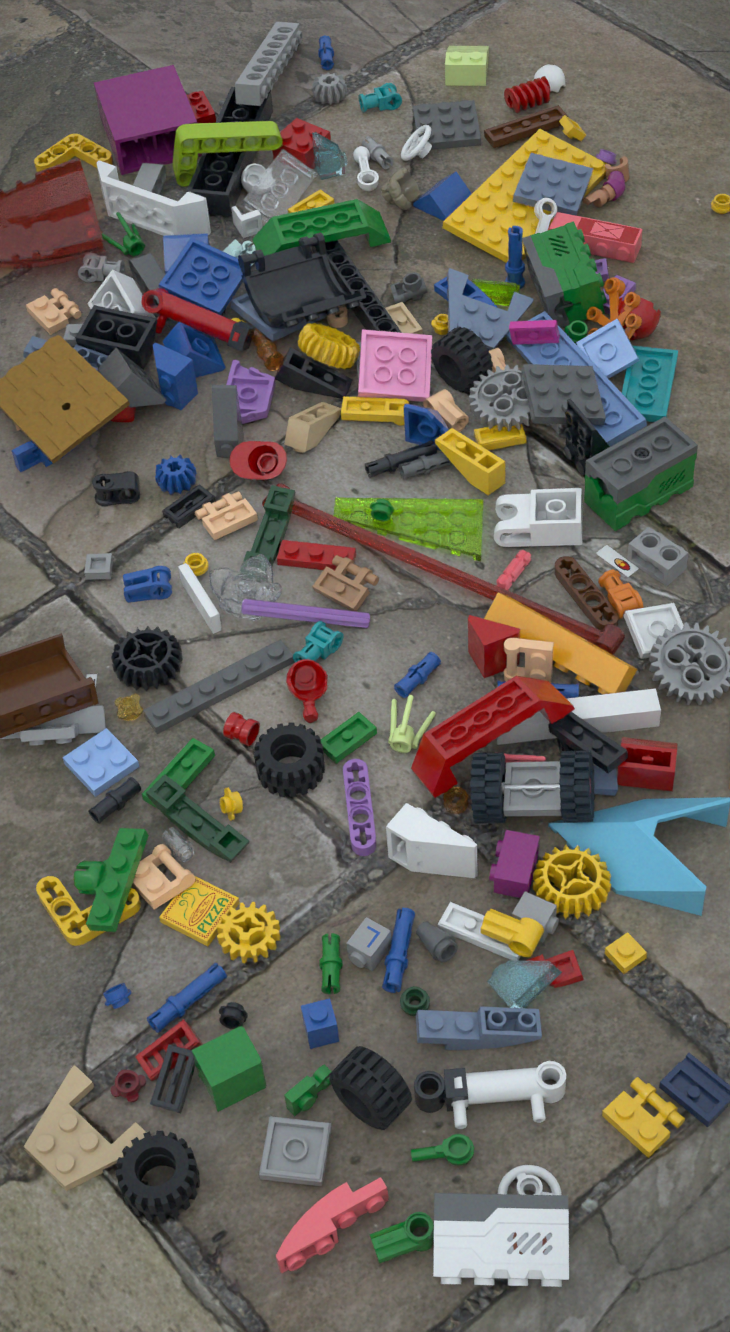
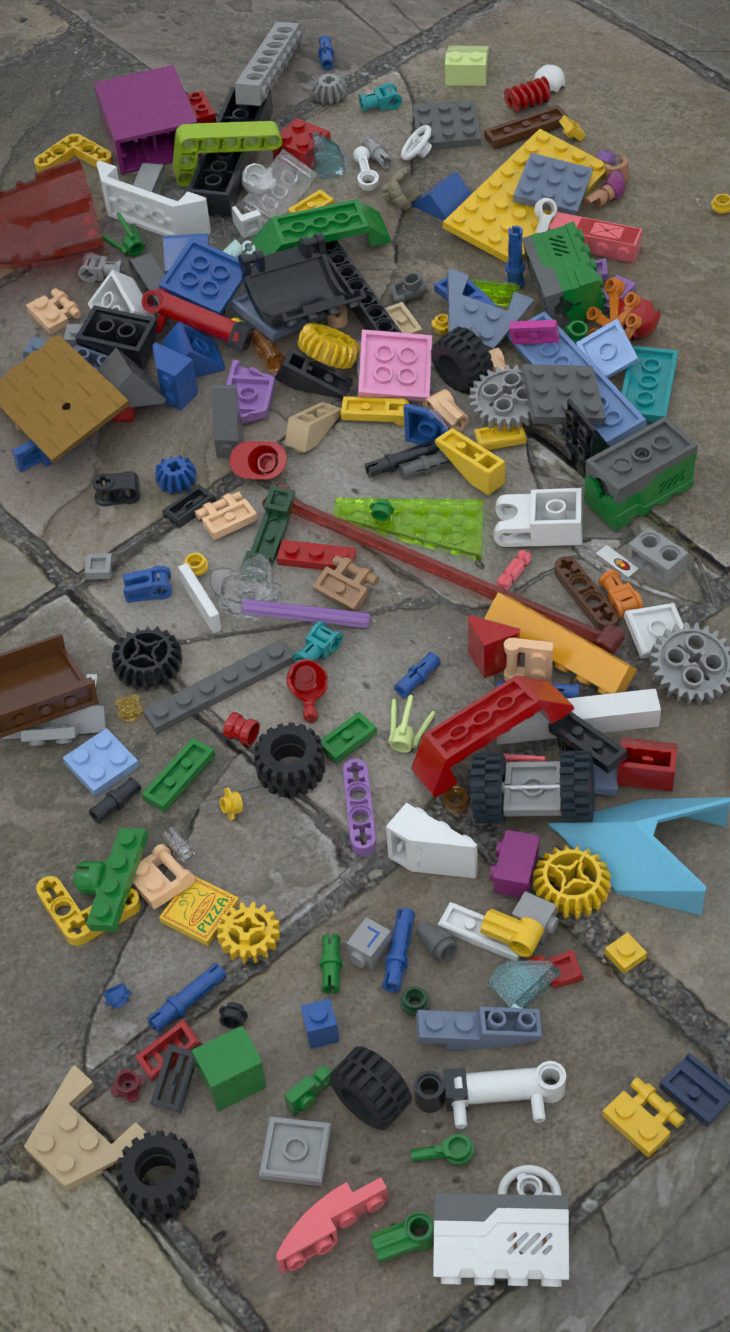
(194, 821): dark green slope -> none

